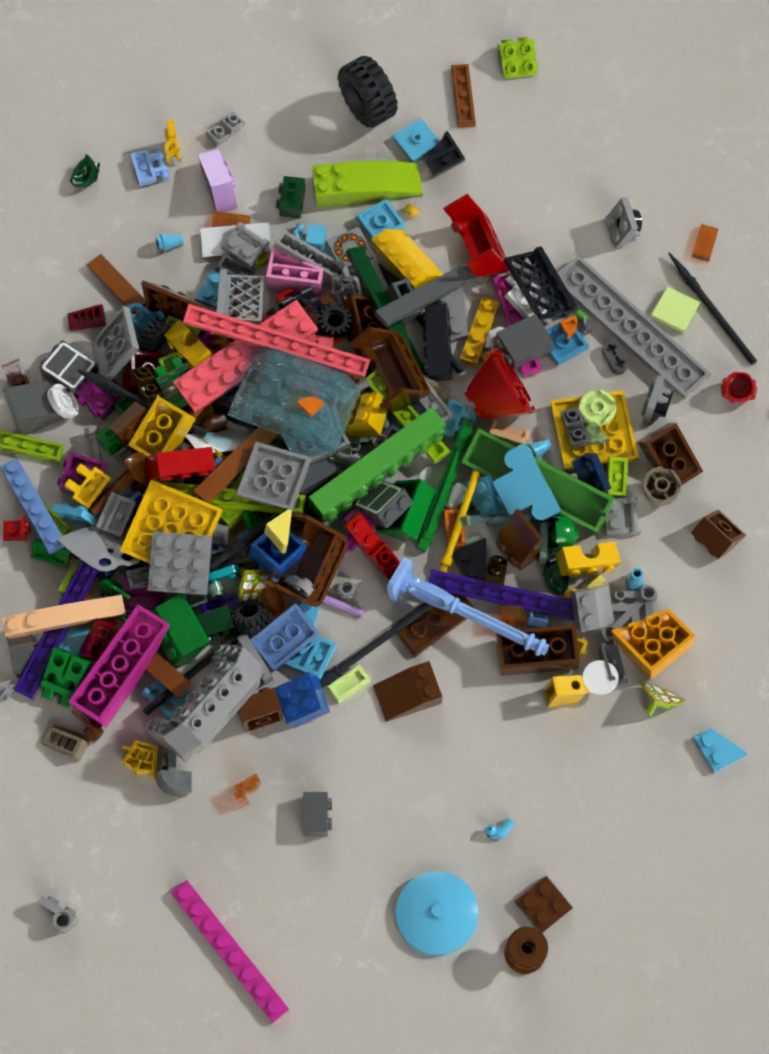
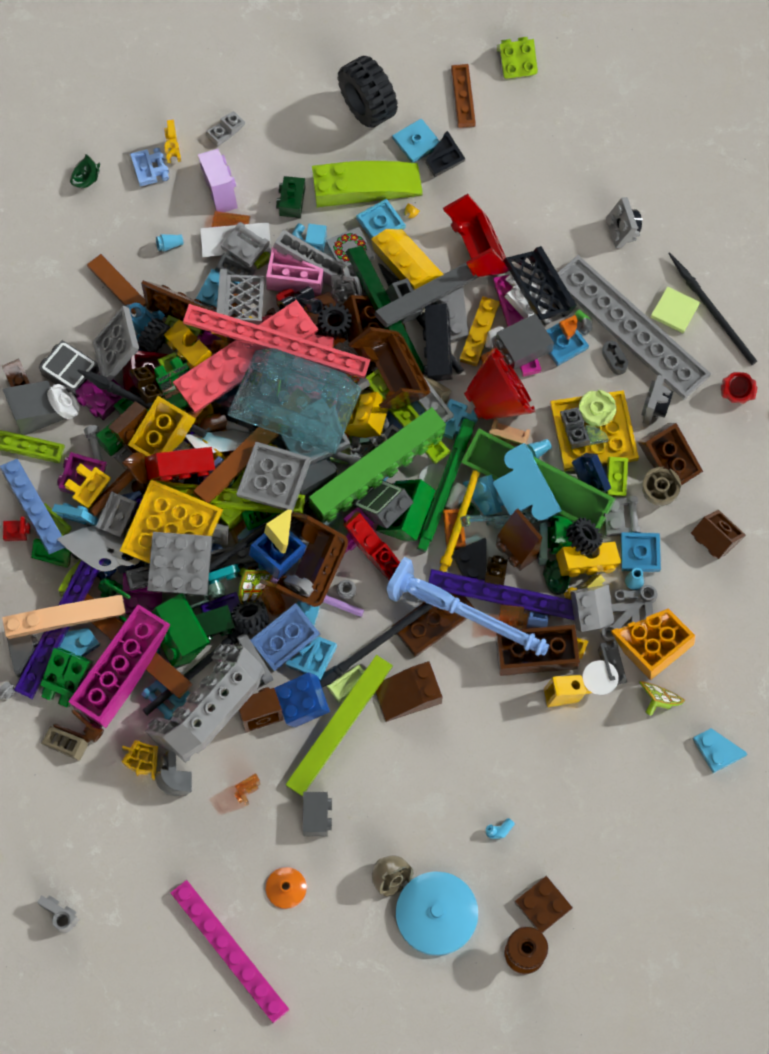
(90, 311): dark red slope -> none
(99, 649): dark red slope -> none
(290, 897): none -> orange dish
(310, 405): orange tile -> none
(339, 725): none -> lime tile
(390, 874): none -> dark tan cylinder
(584, 536): none -> black tyre
(640, 551): none -> dark azure plate
(705, 242): clear orange tile -> none

